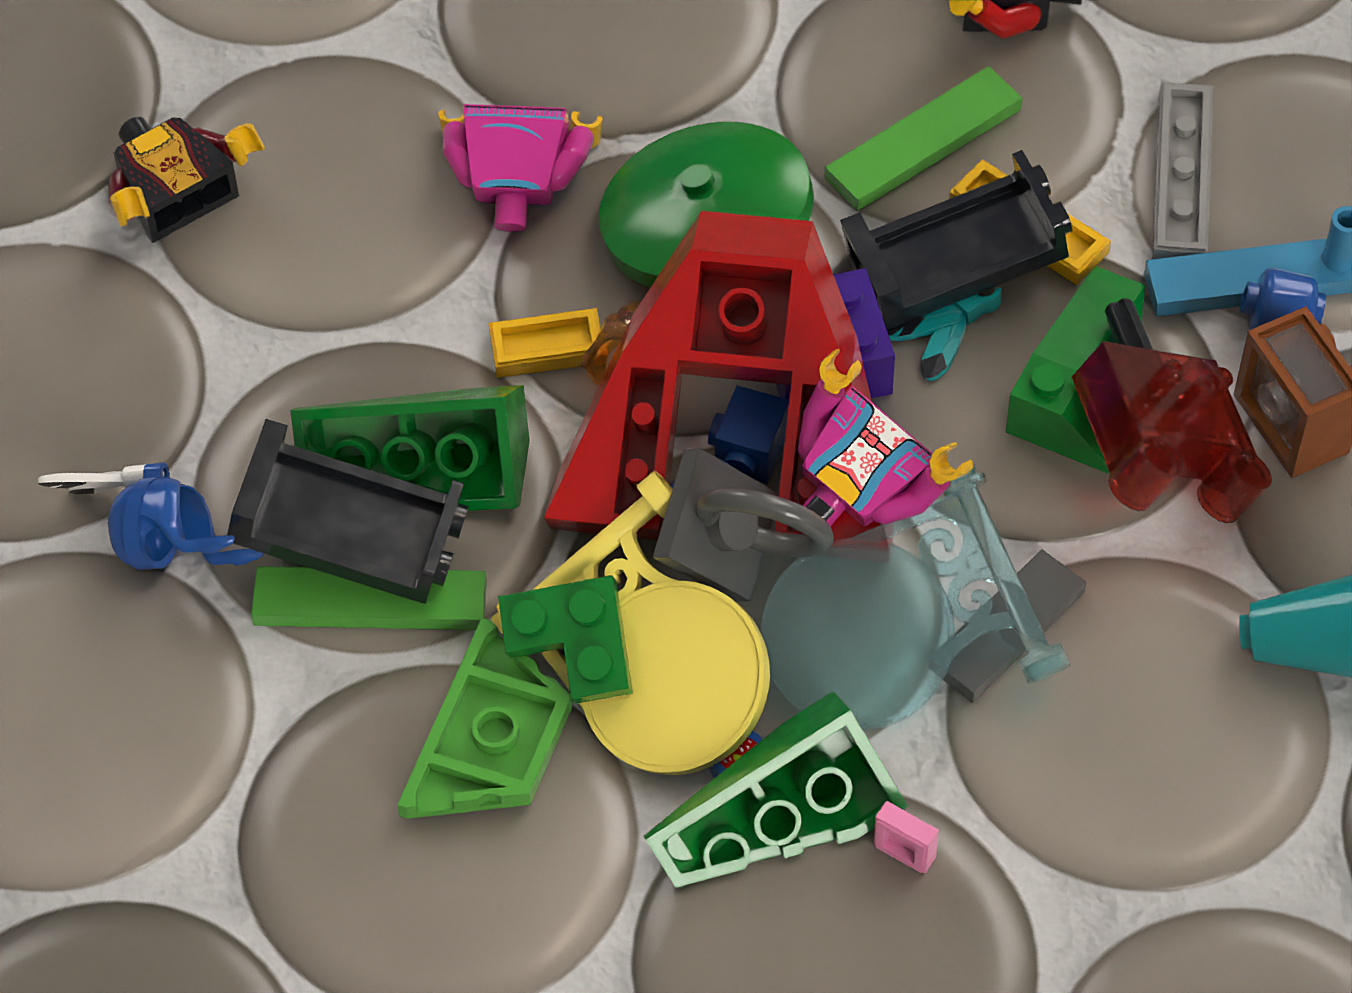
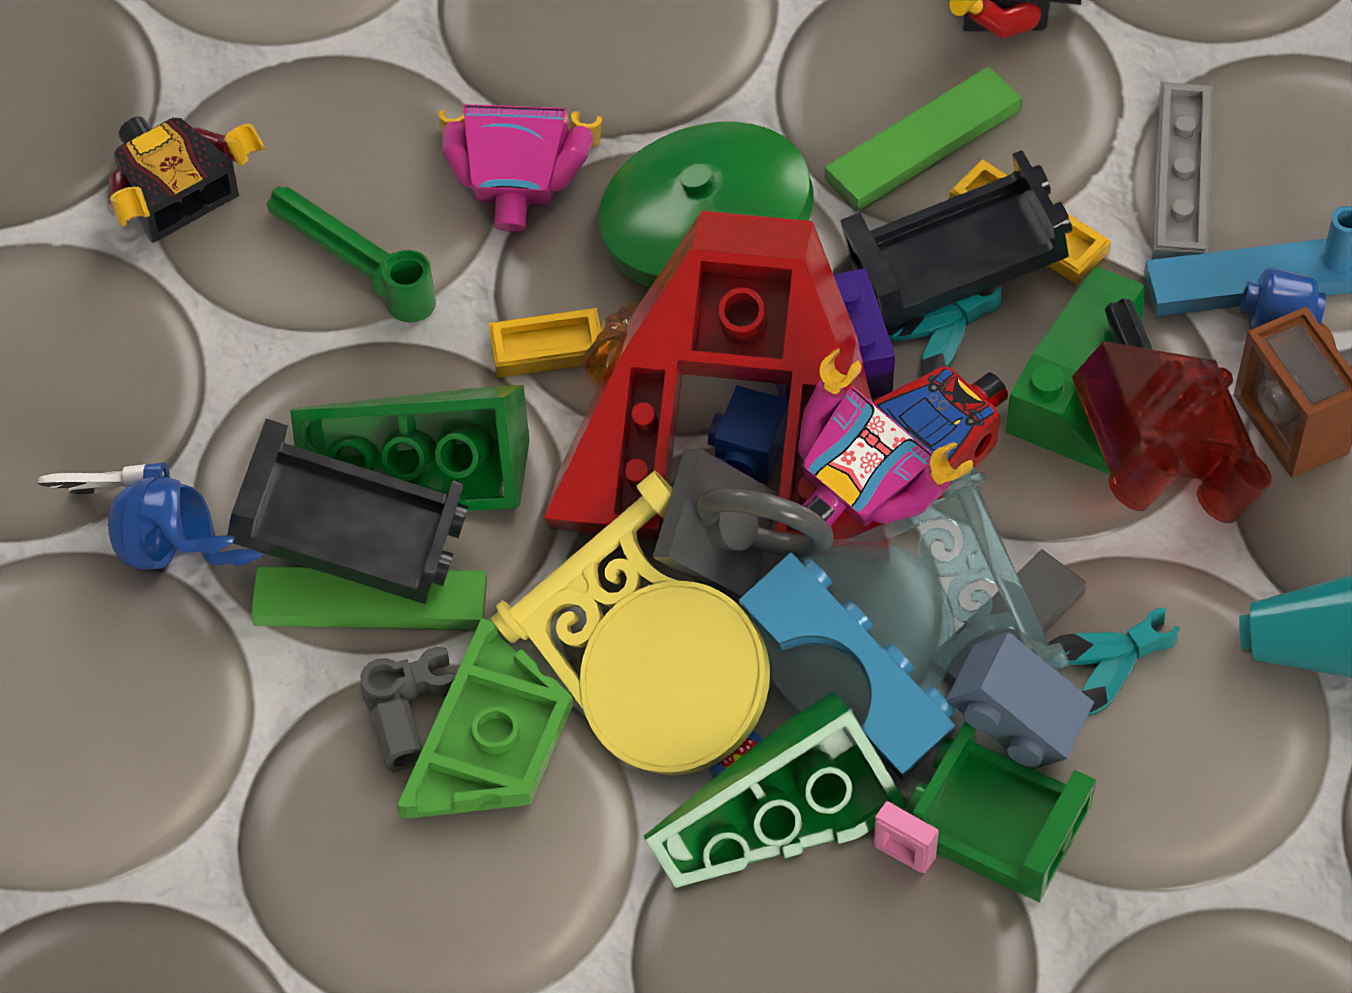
(386, 692): none -> dark grey bar
(398, 277): none -> green axle
(582, 620): green plate -> none
(798, 610): none -> dark azure arch
(948, 410): none -> torso
(1001, 814): none -> green panel
(1020, 701): none -> sand blue brick
(1115, 655): none -> teal piece

